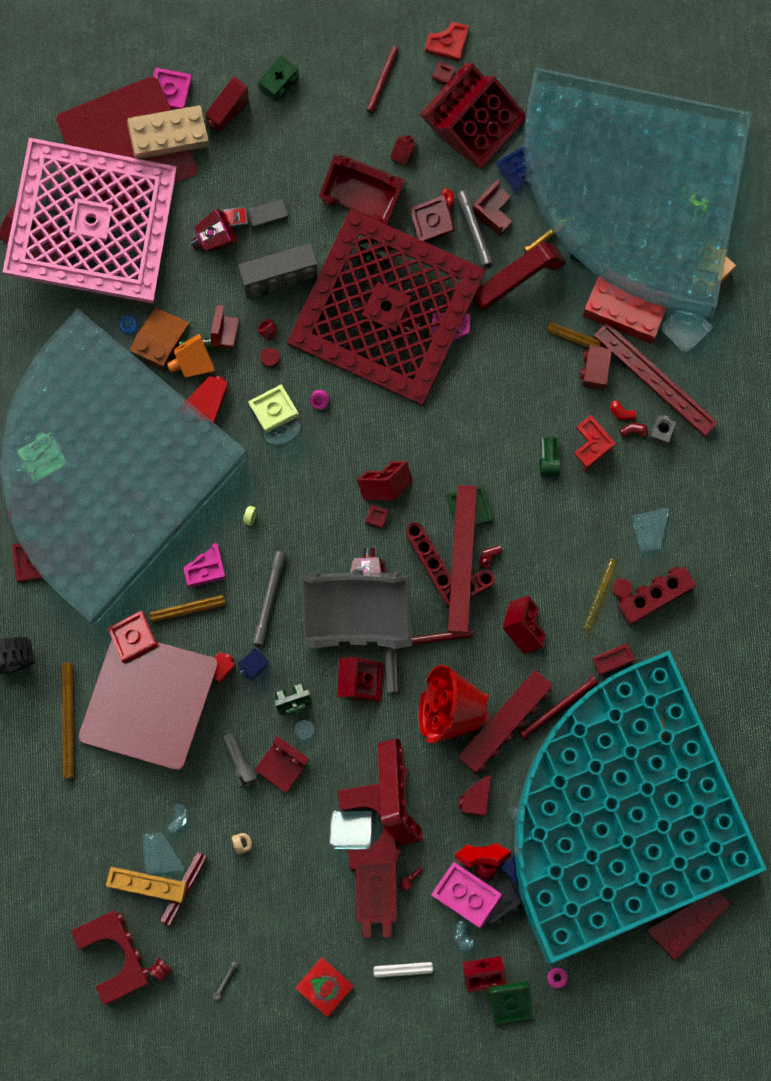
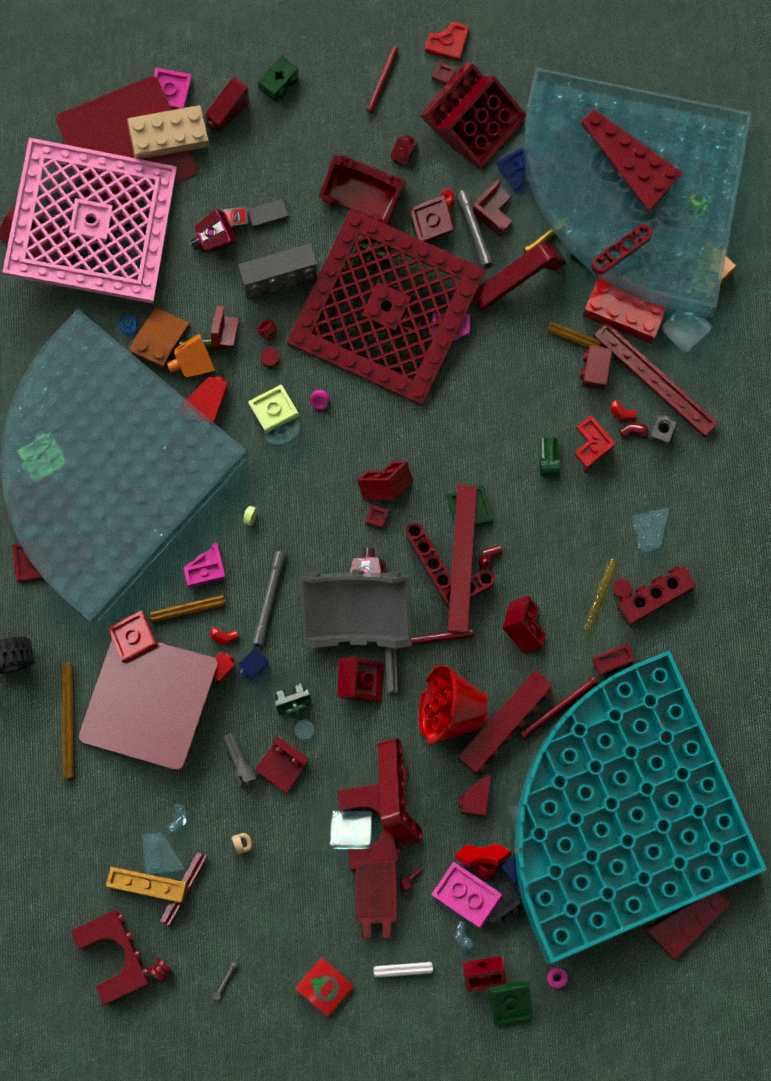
(221, 637): none -> red arm
(621, 249): none -> dark red beam
(634, 162): none -> dark red wing

